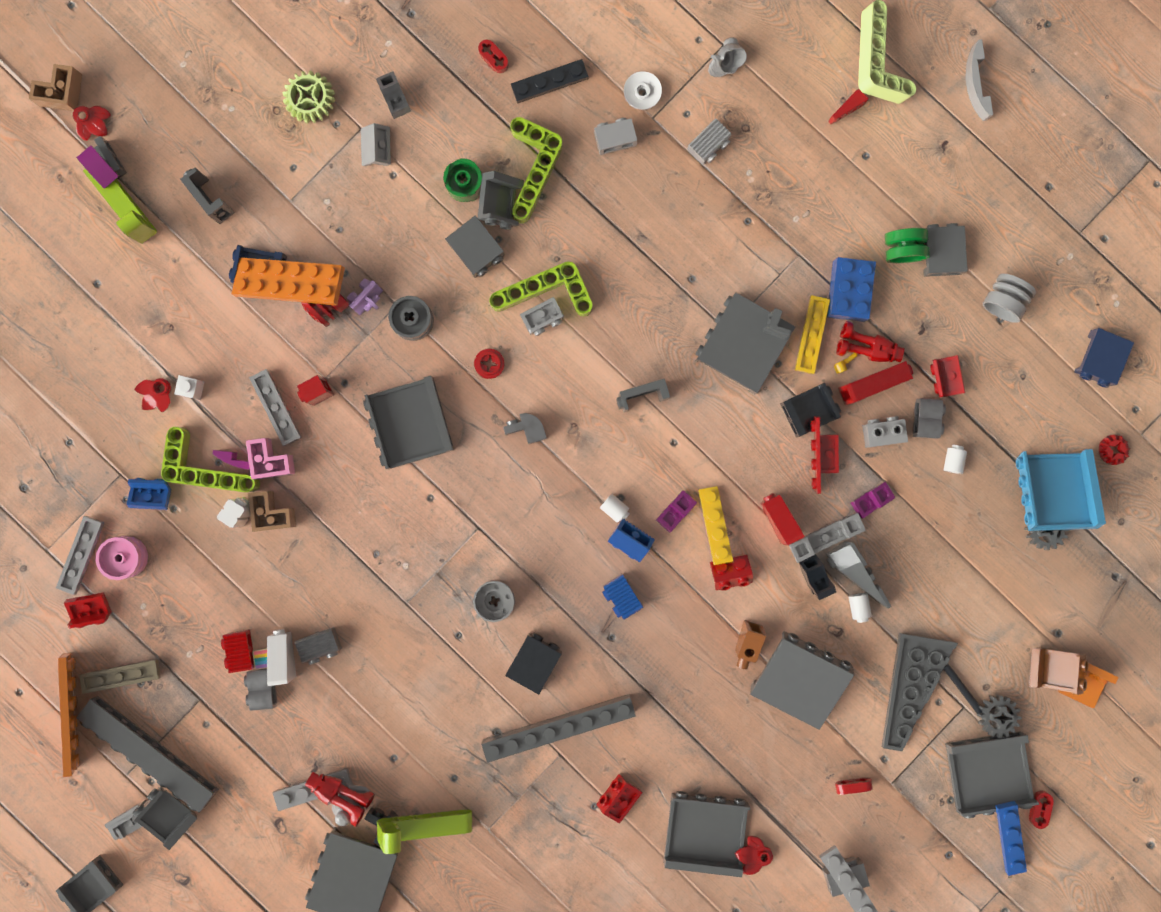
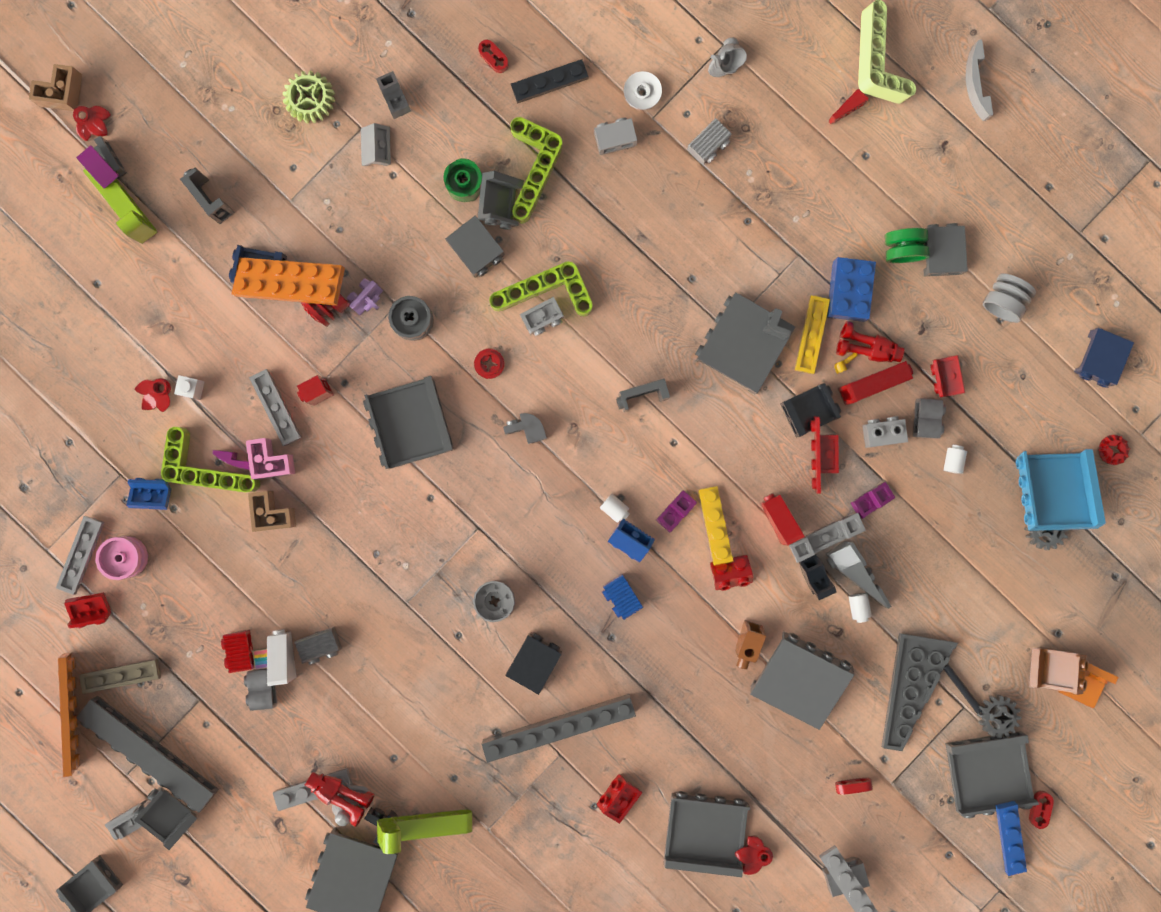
(235, 512): white brick -> none

